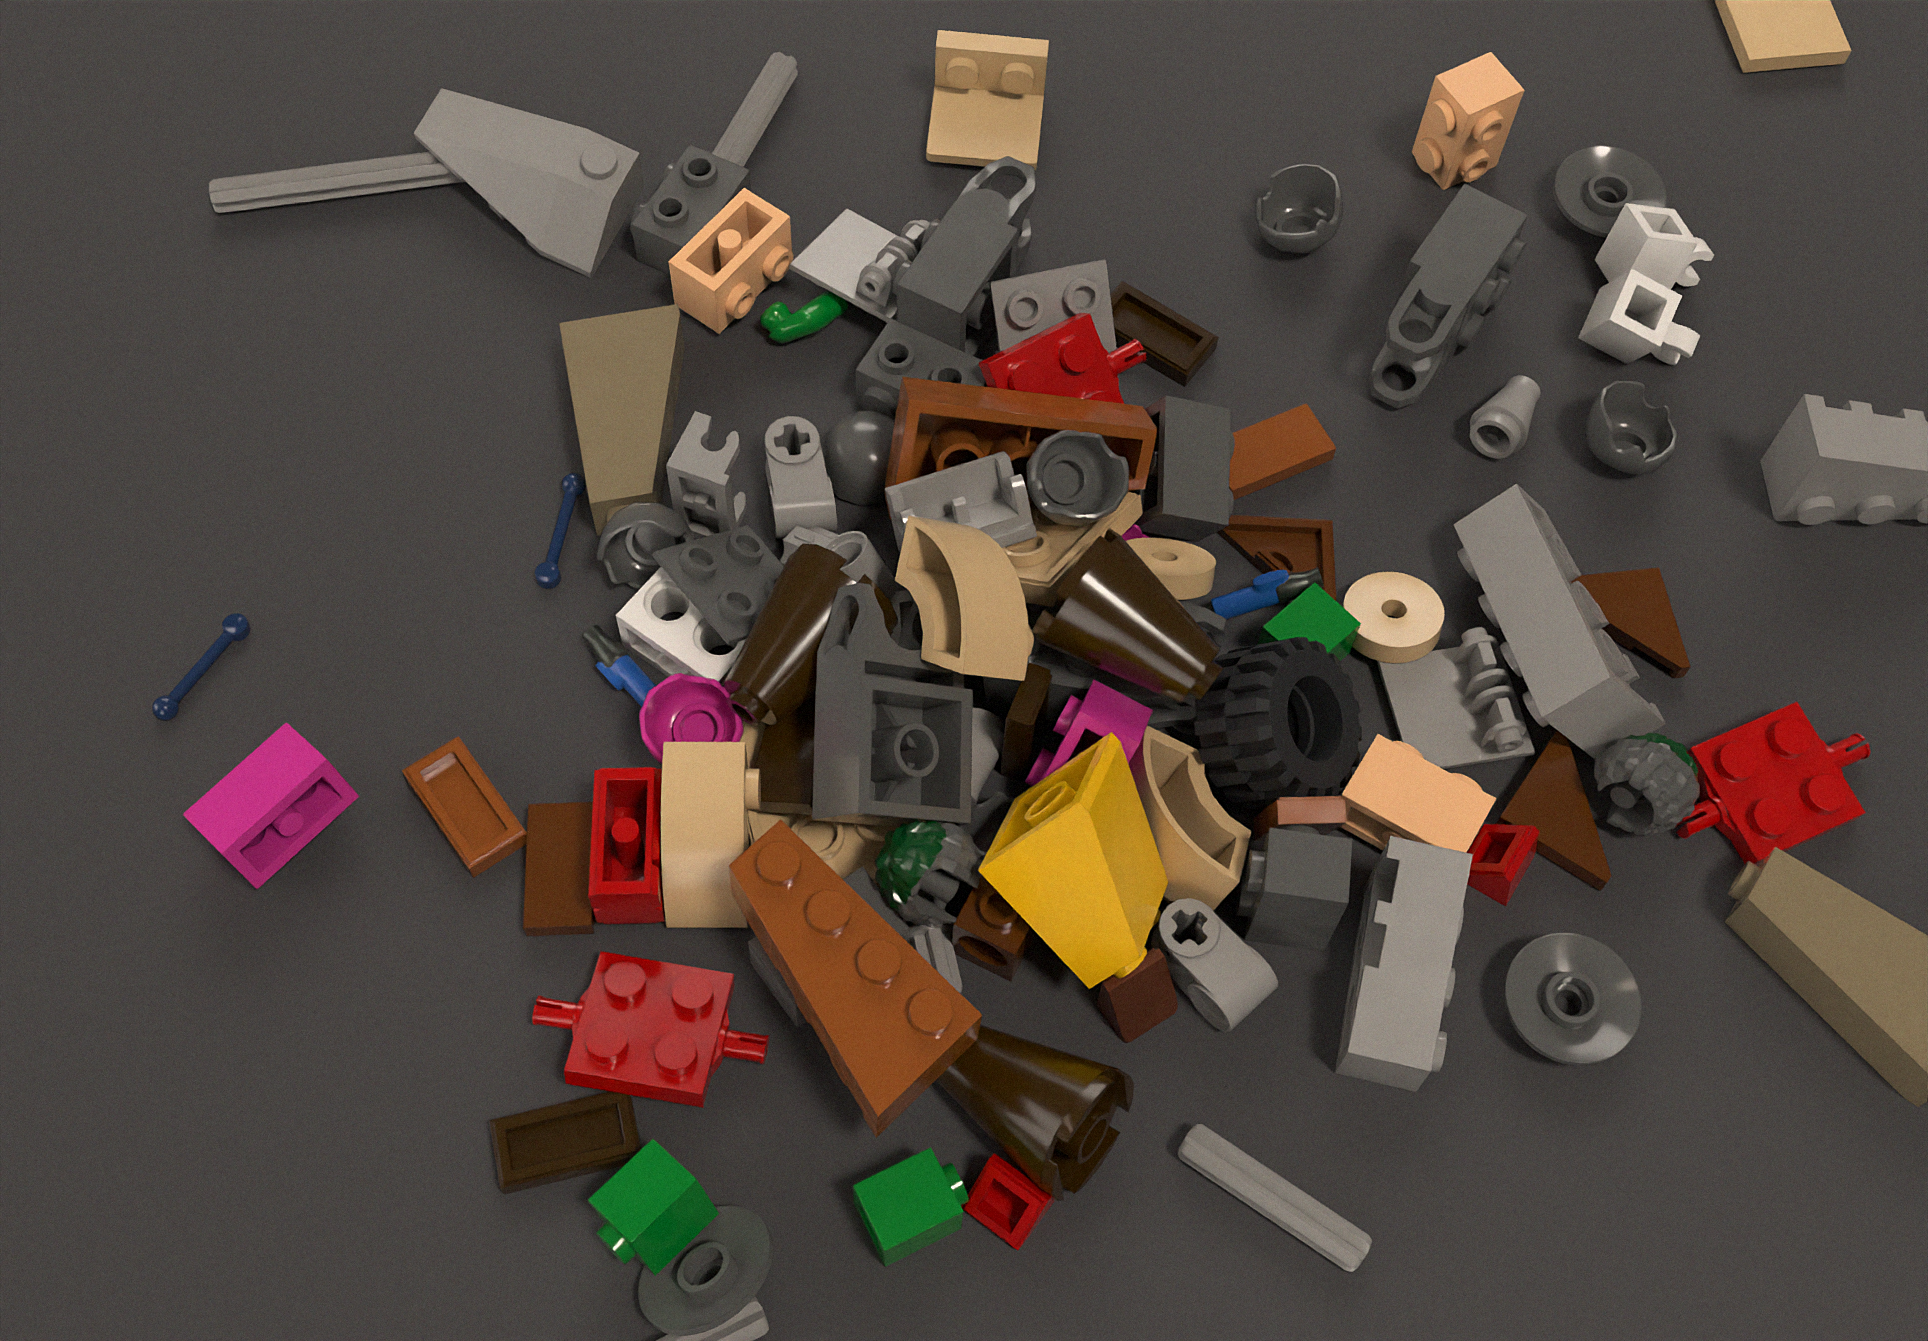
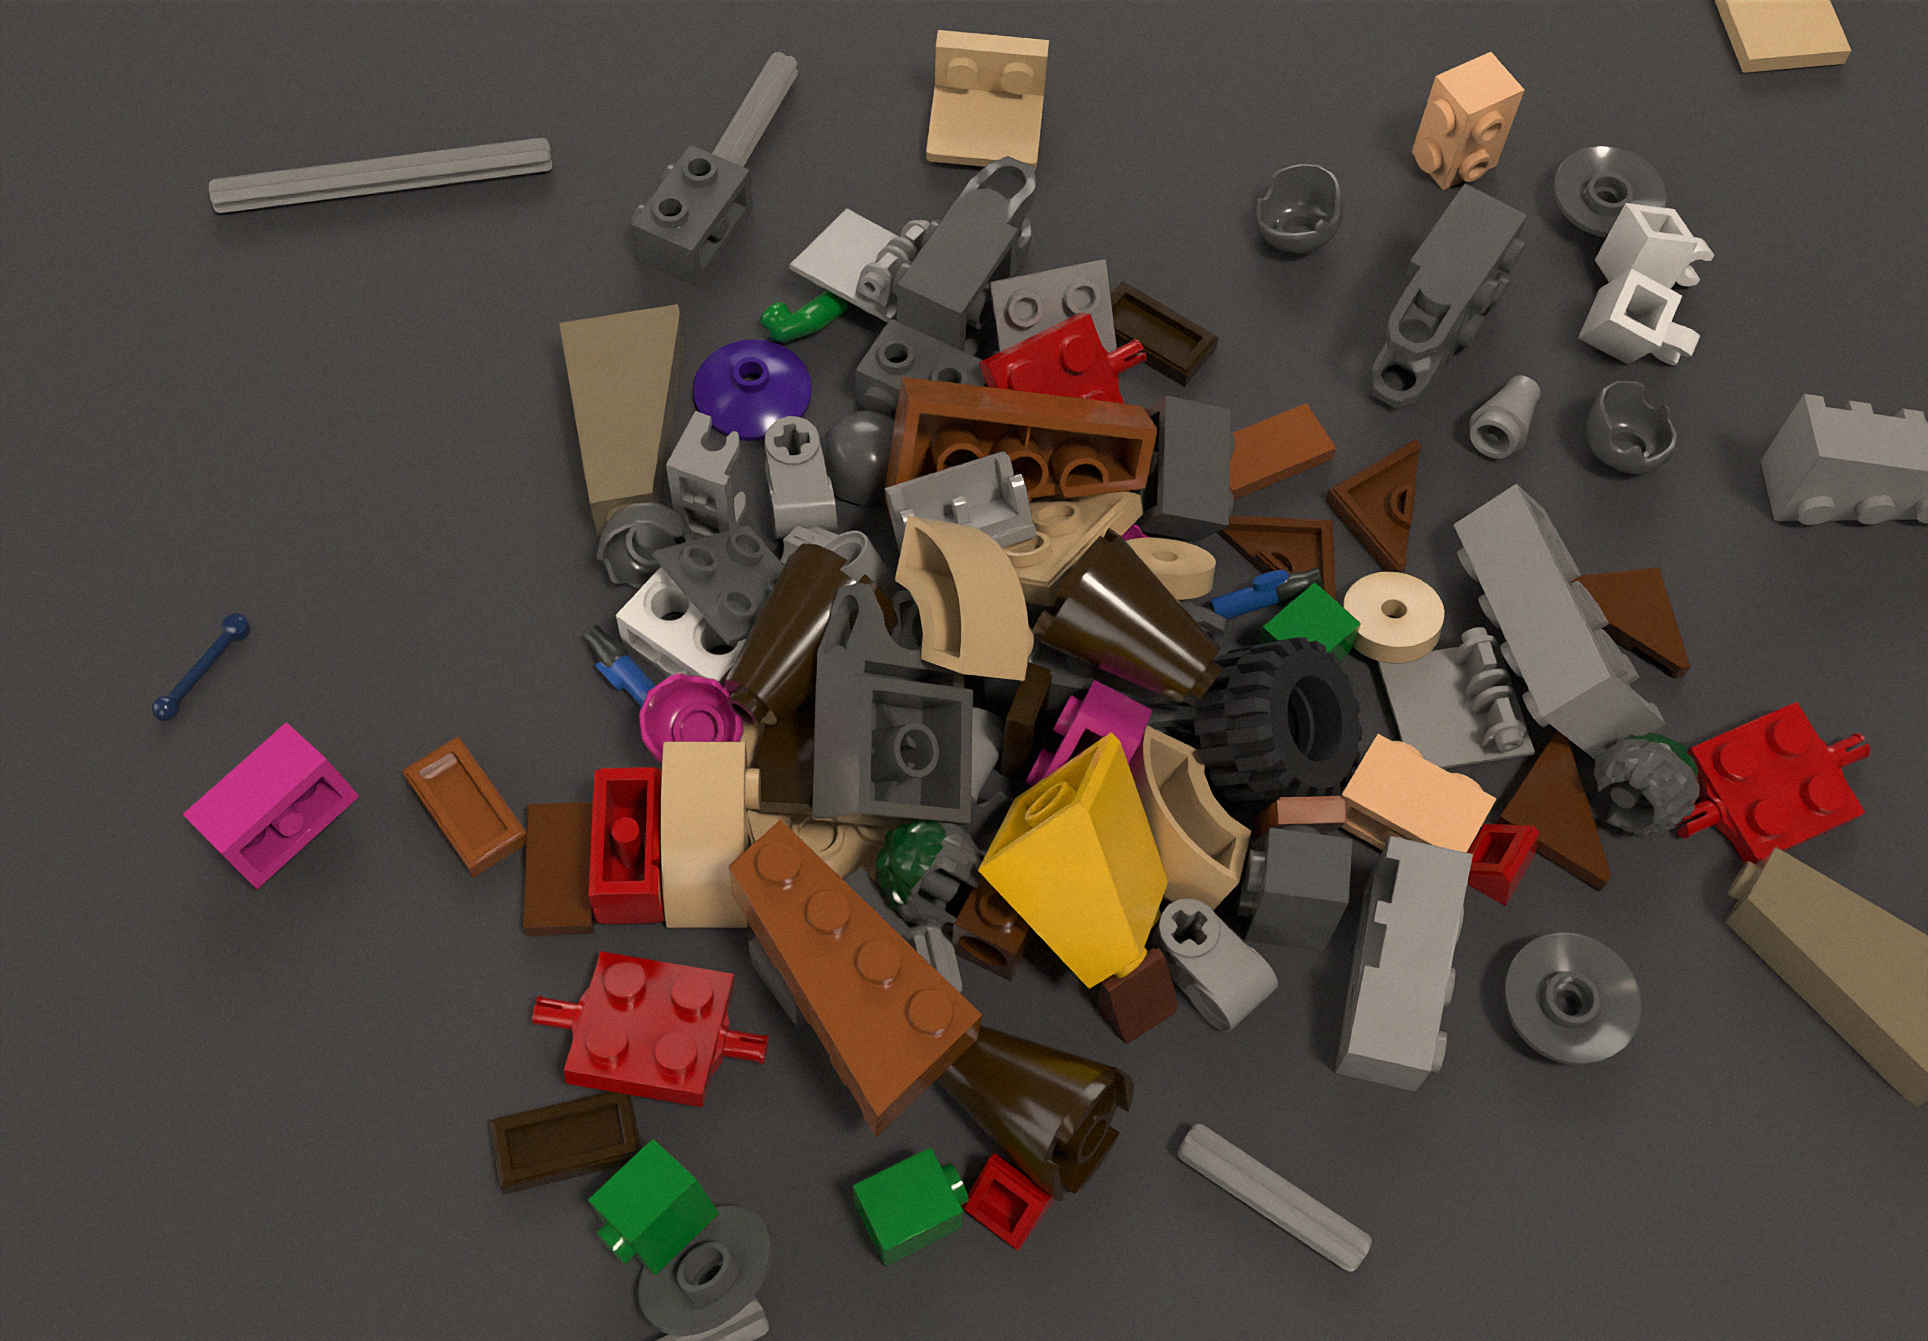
(541, 174): light grey wedge -> none
(548, 573): dark blue hinge -> none
(732, 261): light nougat brick -> none
(751, 405): none -> dark purple dish
(1076, 478): dark grey hair -> none
(1380, 505): none -> reddish brown tile

